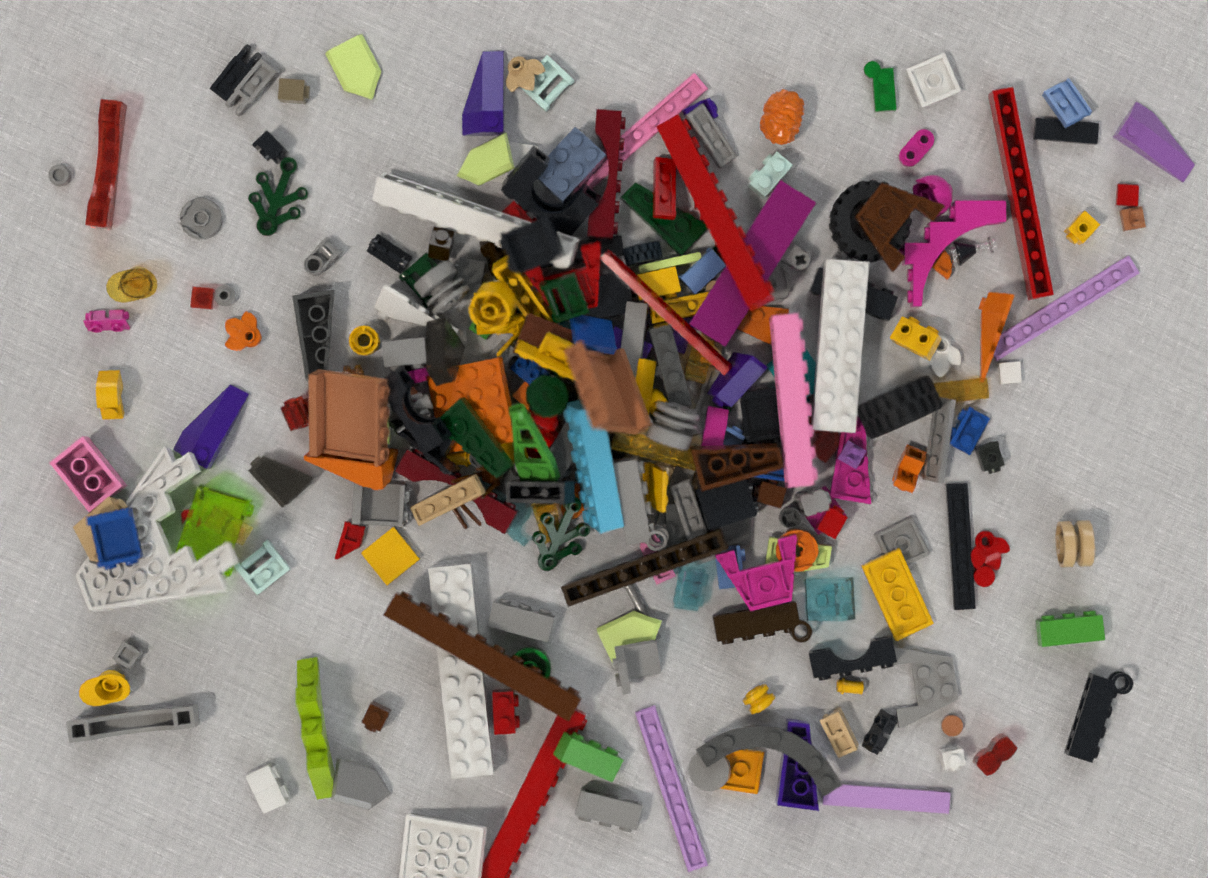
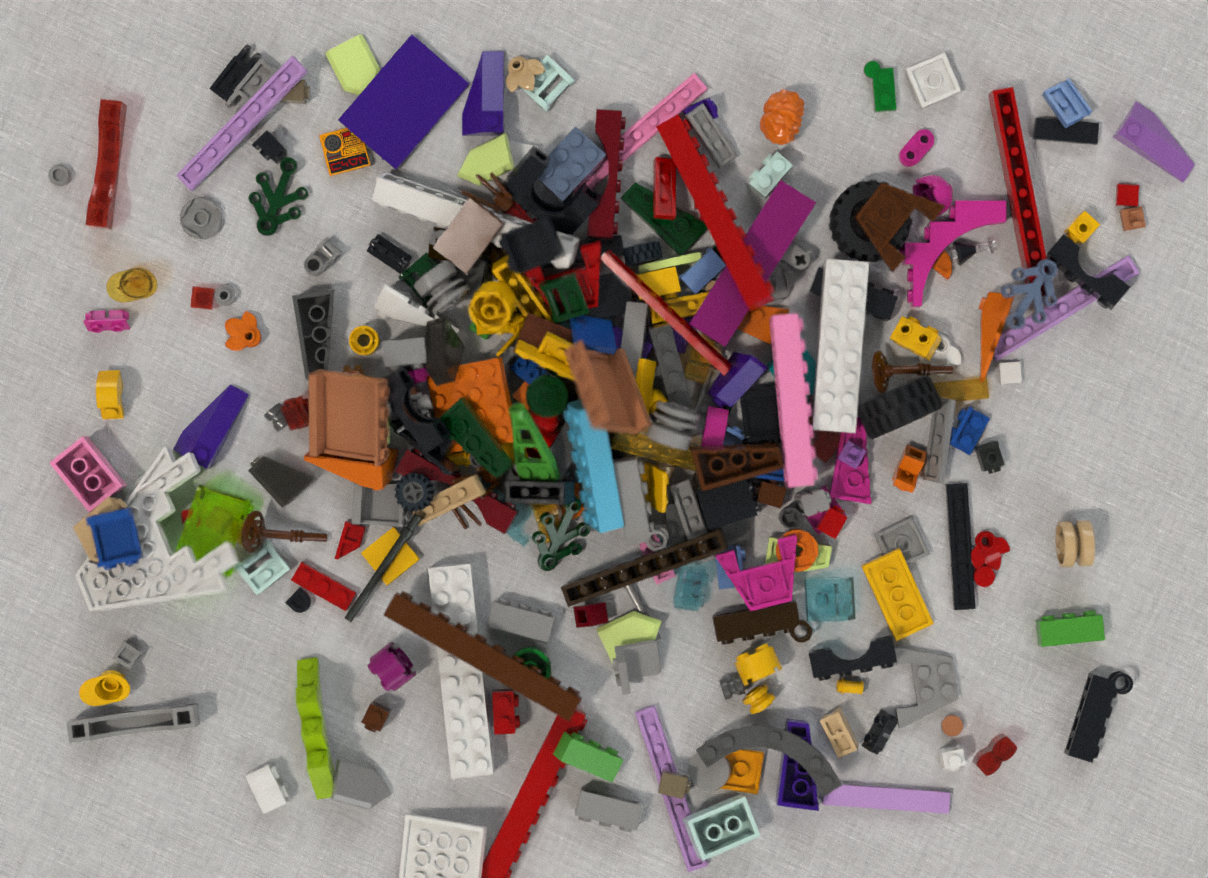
(242, 123): none -> lavender tile
(260, 532): none -> reddish brown dish
(276, 415): none -> dark grey wheel
(299, 601): none -> black tile
(323, 586): none -> red plate
(343, 152): none -> tile
(391, 667): none -> magenta brick
(403, 102): none -> dark purple piece
(405, 533): none -> pearl dark grey bar
(409, 487): none -> black wheel
(468, 235): none -> tile
(502, 200): none -> reddish brown plant
(590, 614): none -> dark red brick
(674, 784): none -> dark tan brick
(721, 827): none -> light aqua brick
(732, 686): none -> dark grey wheel
(758, 664): none -> yellow brick
(887, 370): none -> reddish brown dish
(1032, 293): none -> sand blue plant
(1106, 290): none -> black arch

